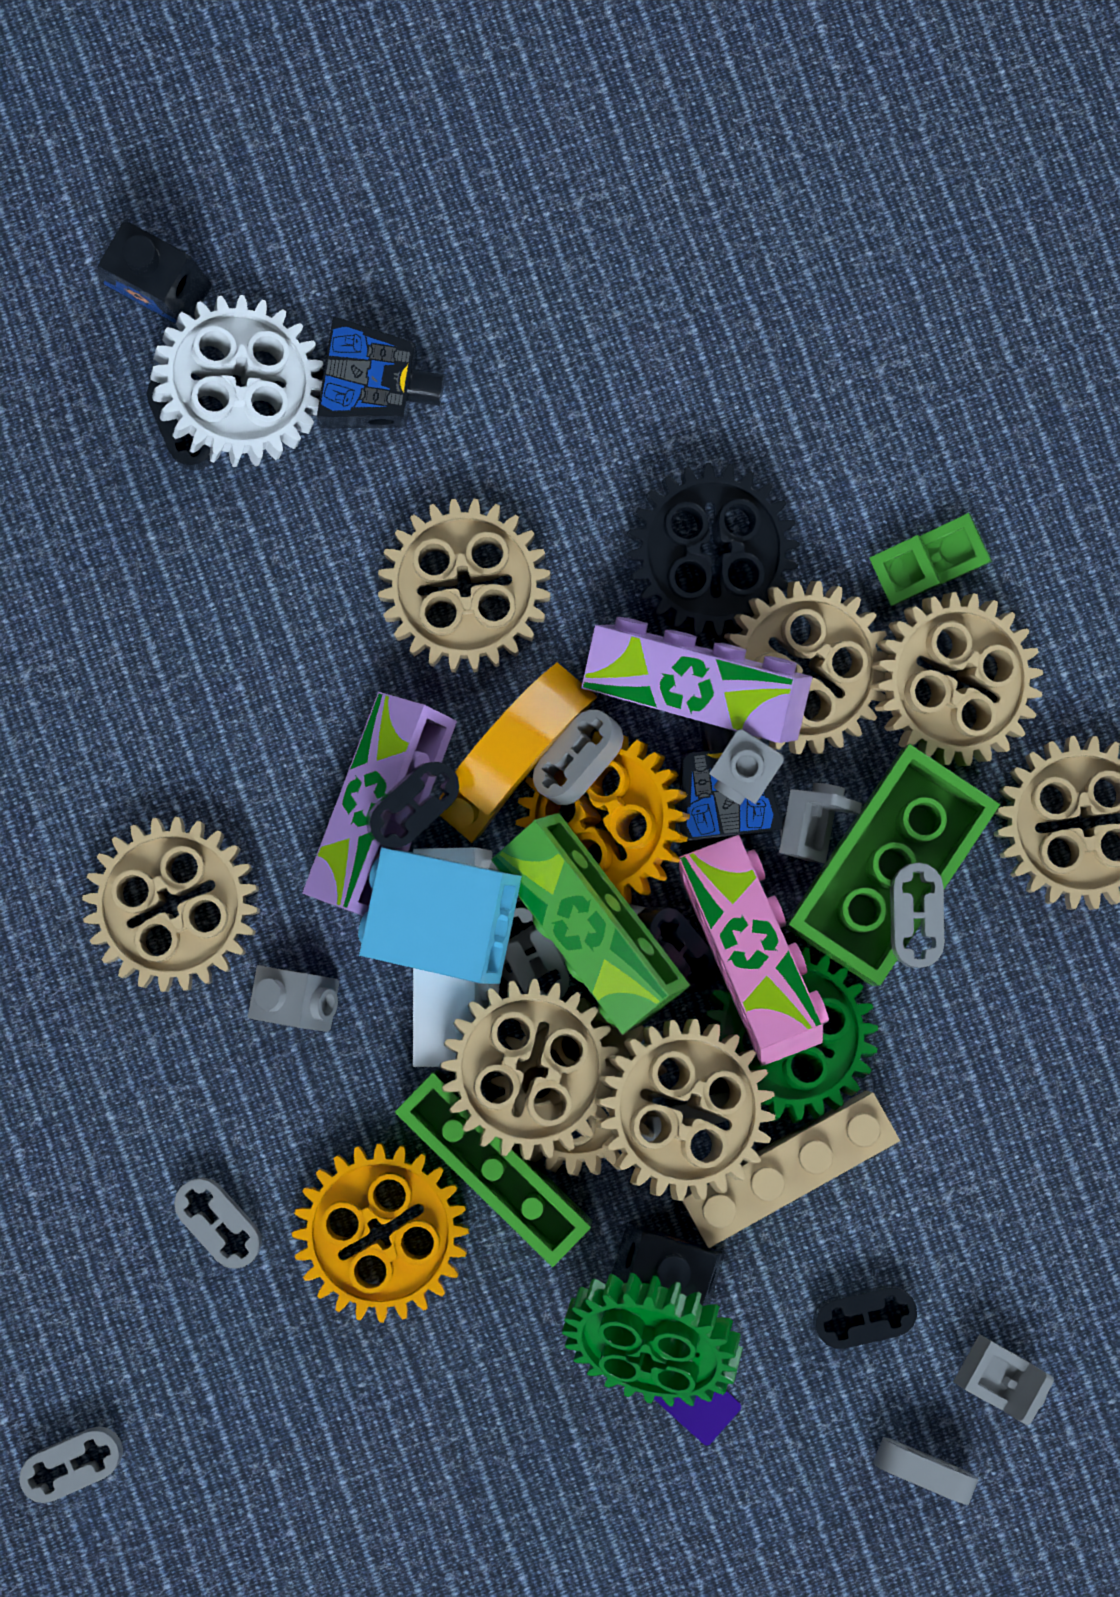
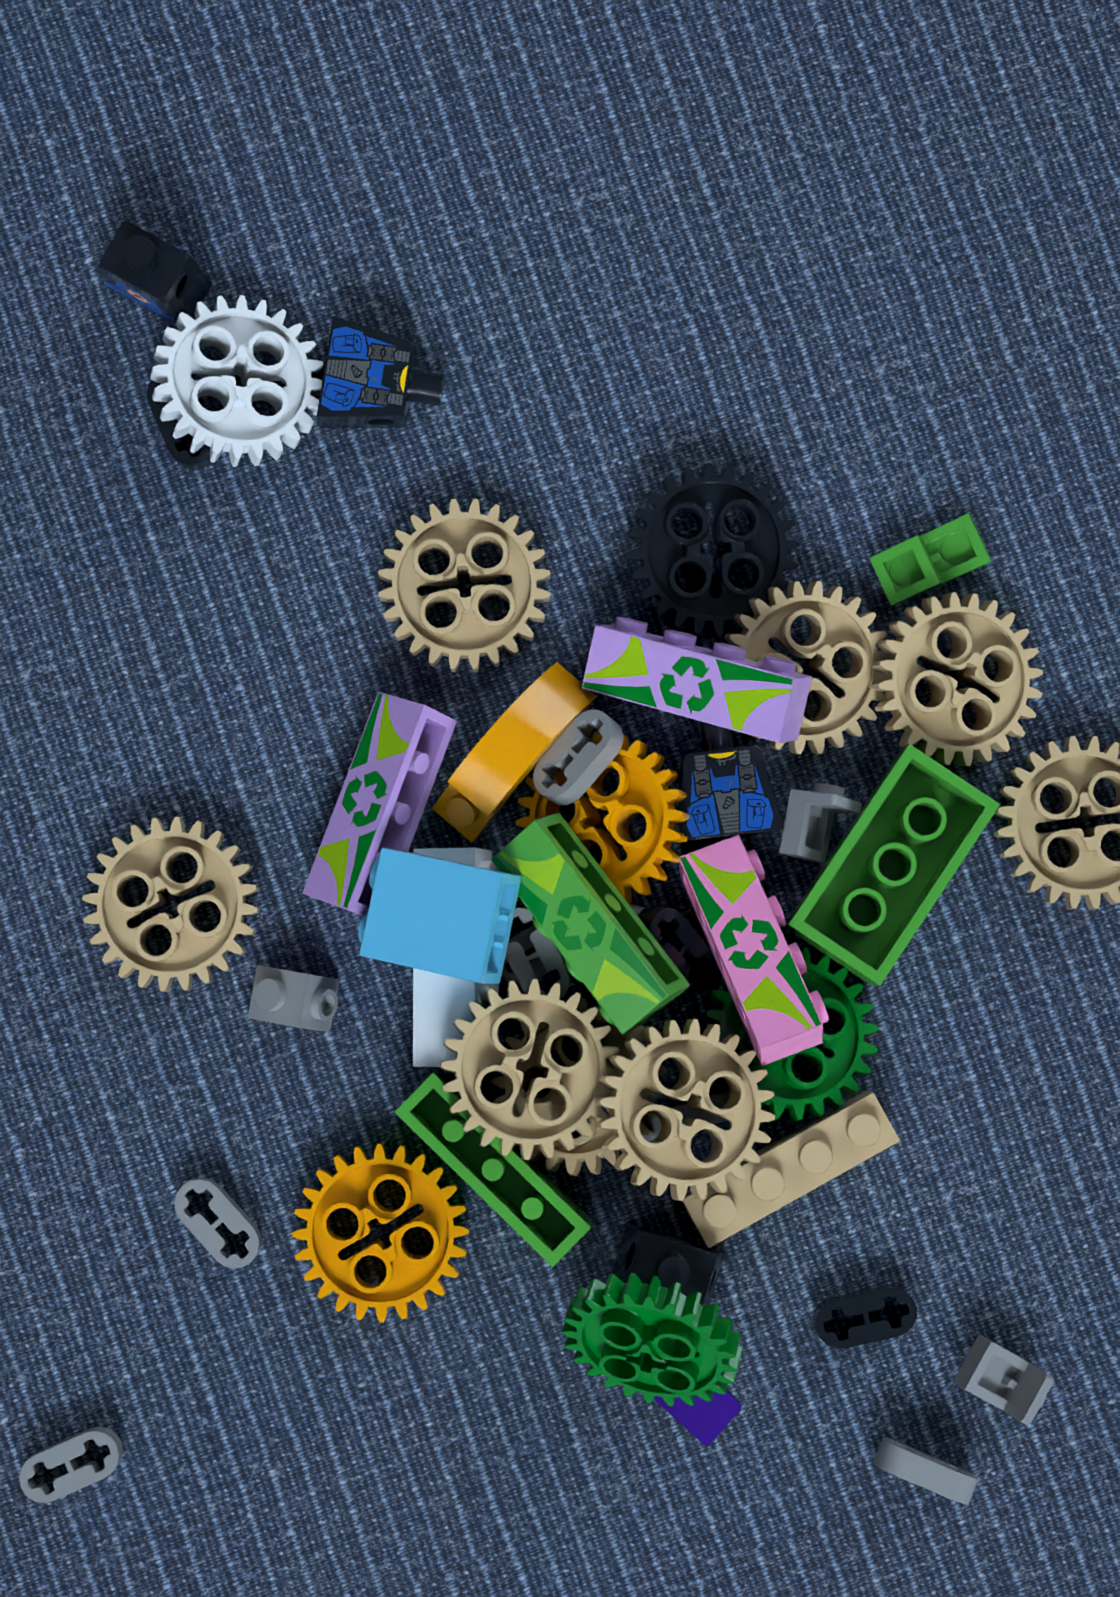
(404, 794): black beam -> none
(745, 768): light grey bracket -> none
(903, 915): light grey beam -> none

